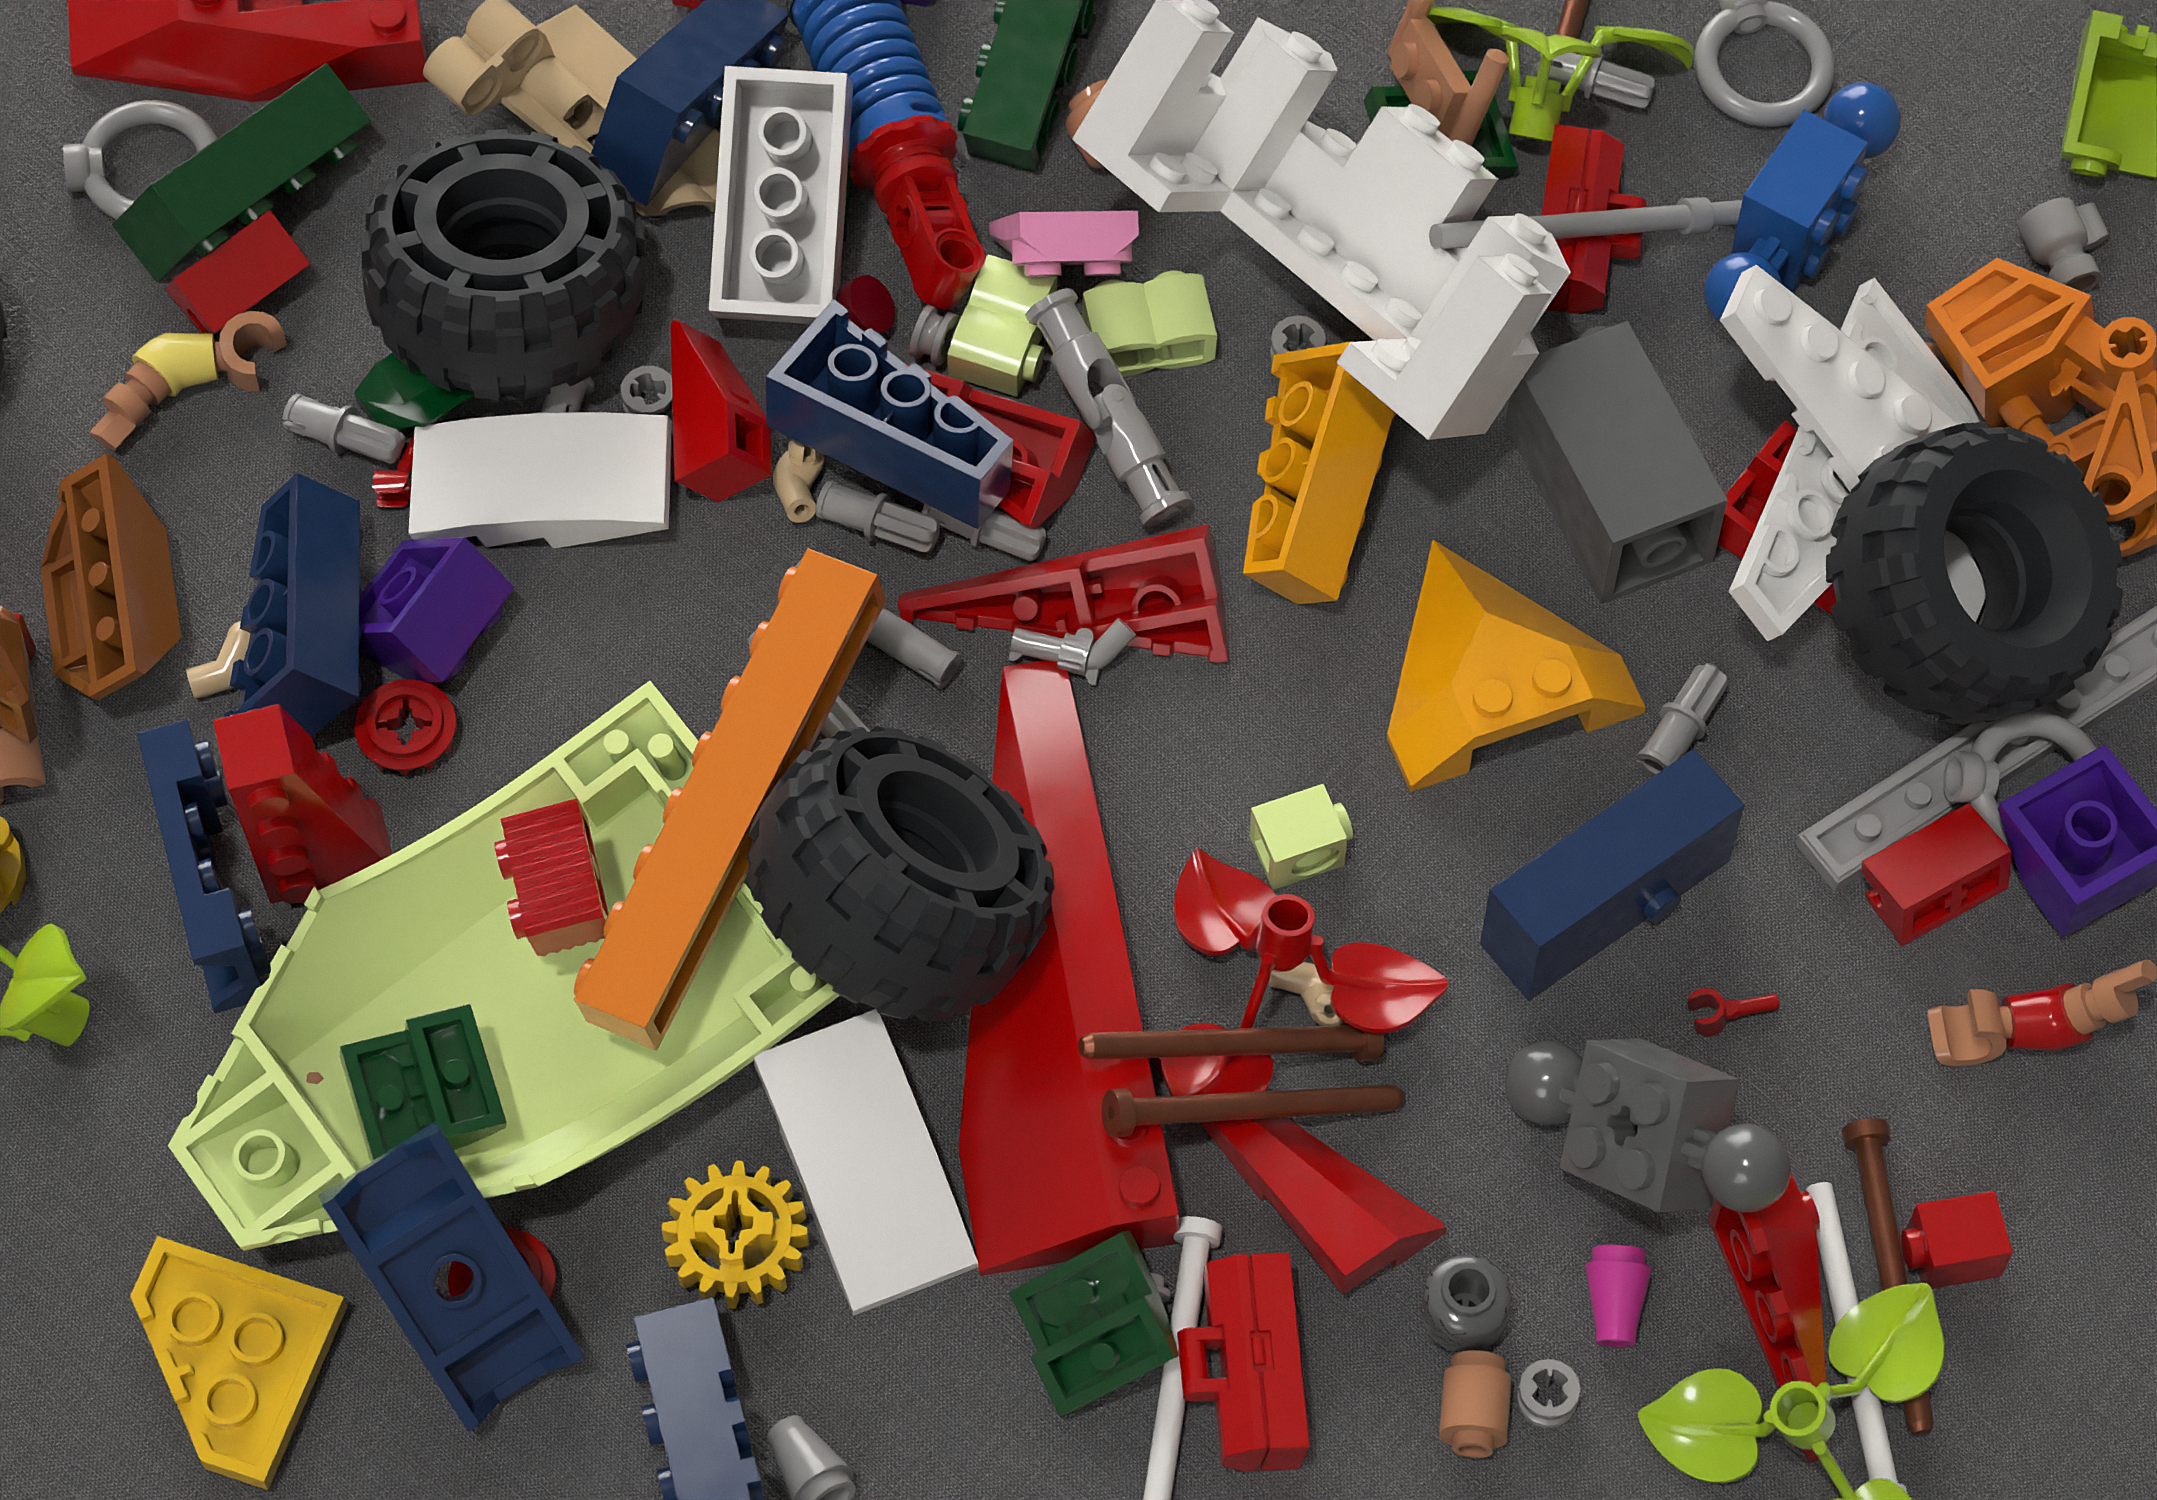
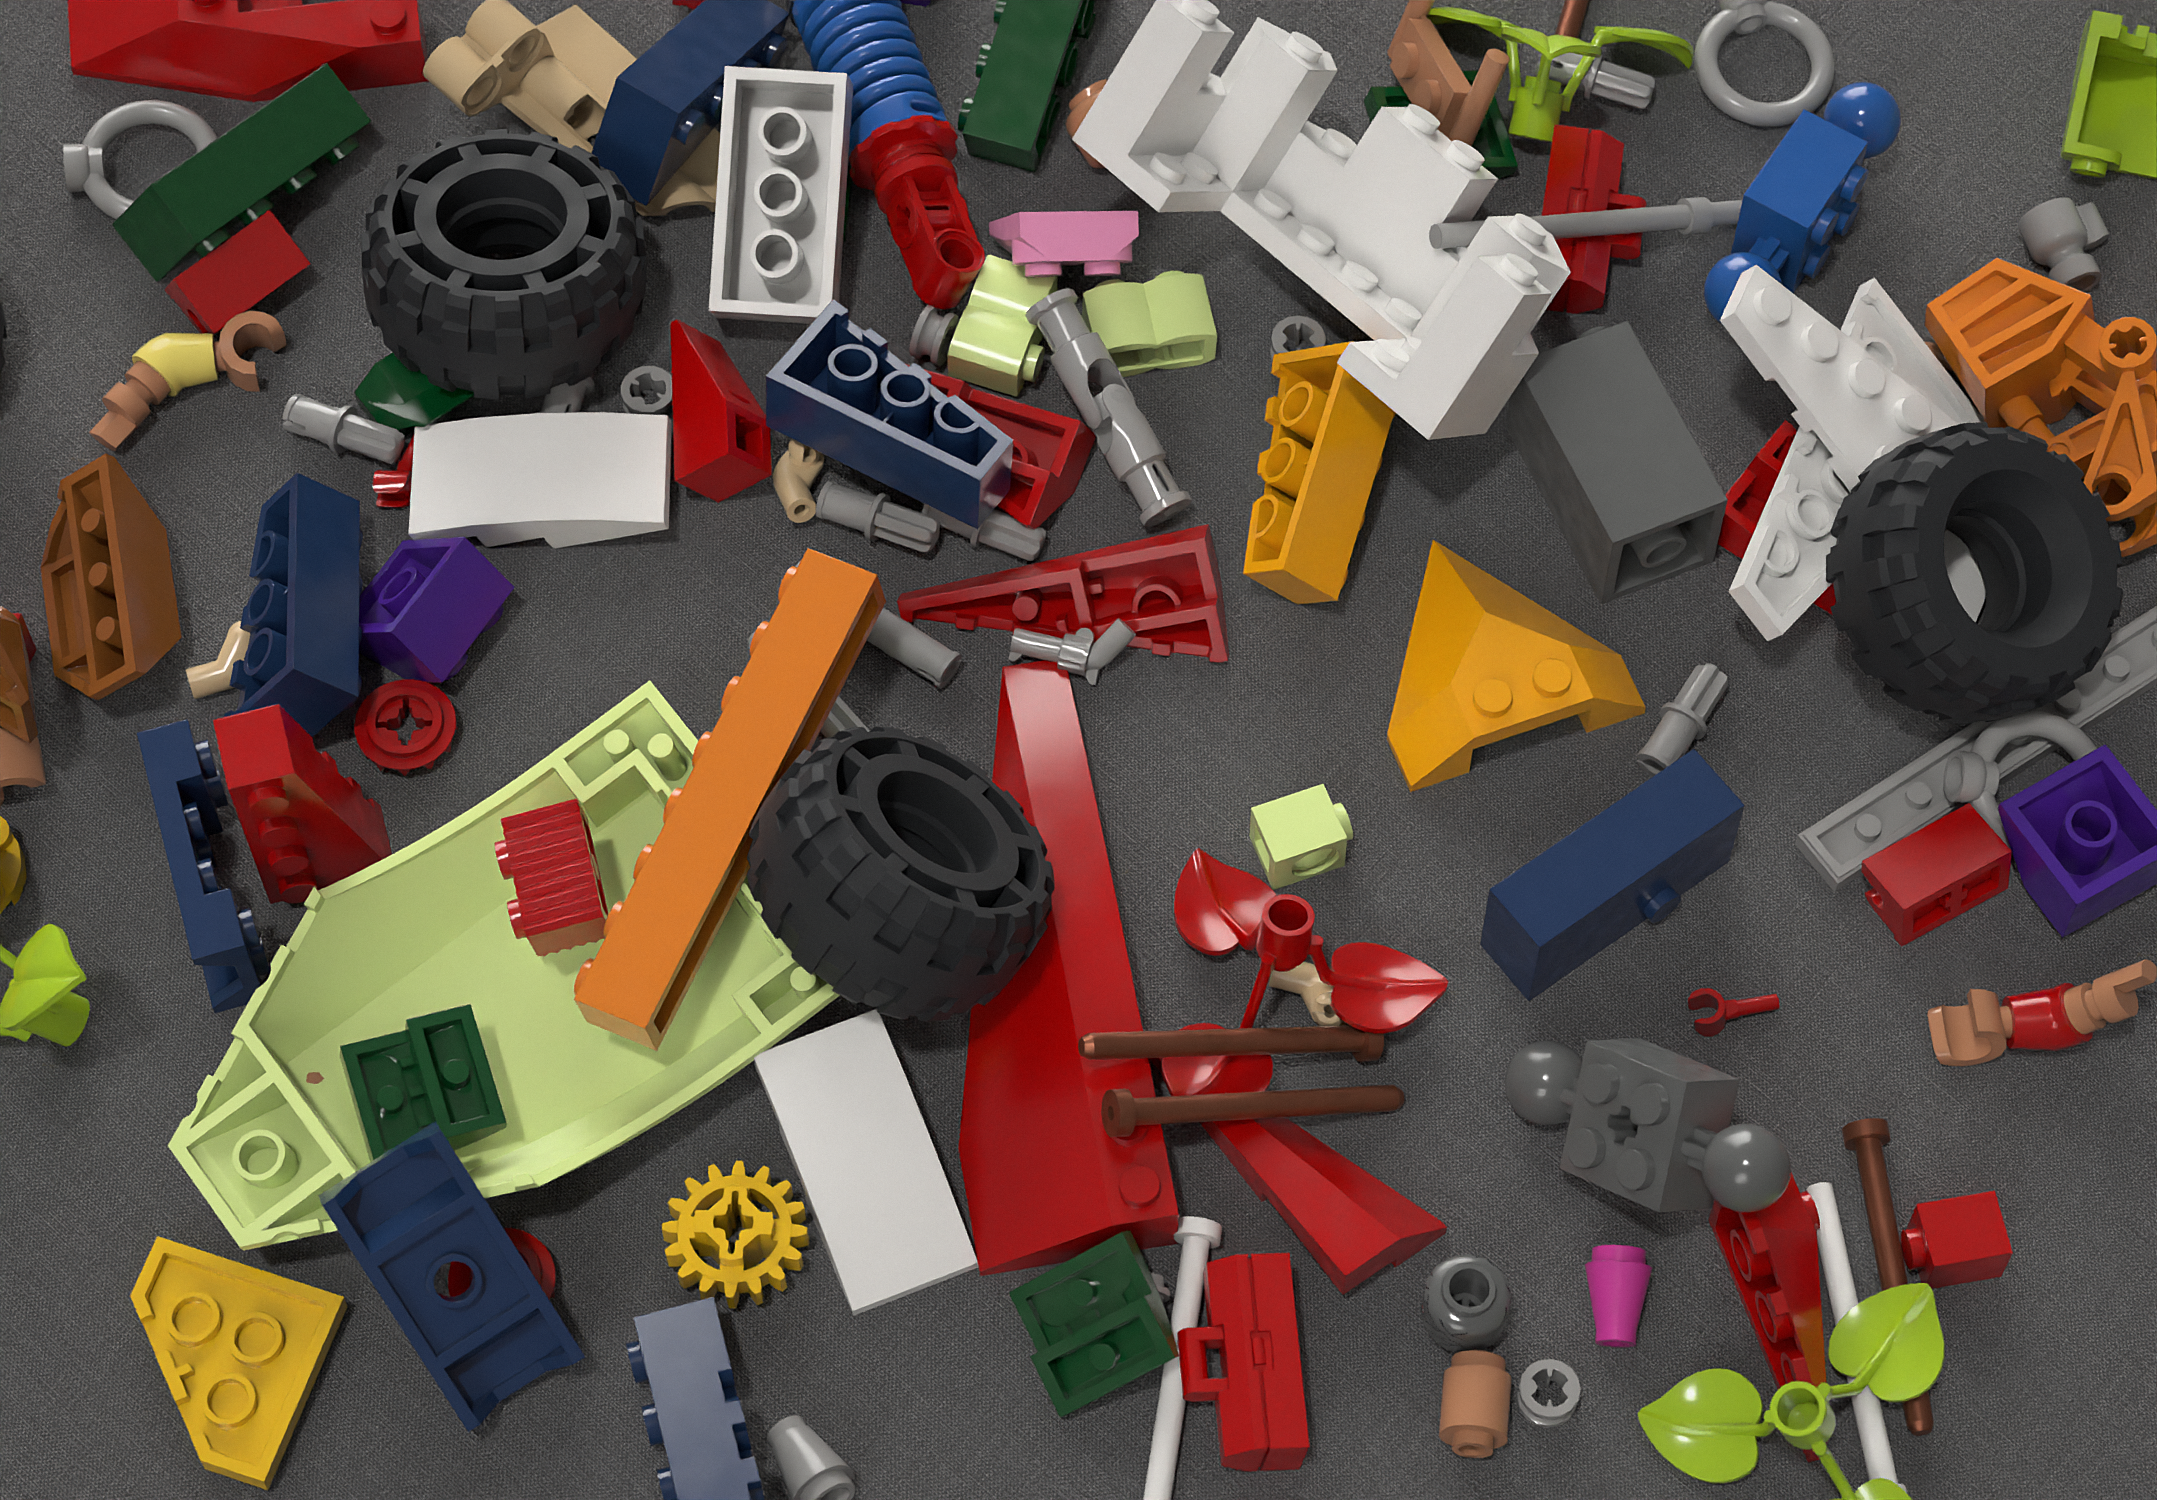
(867, 303): dark red tile -> none

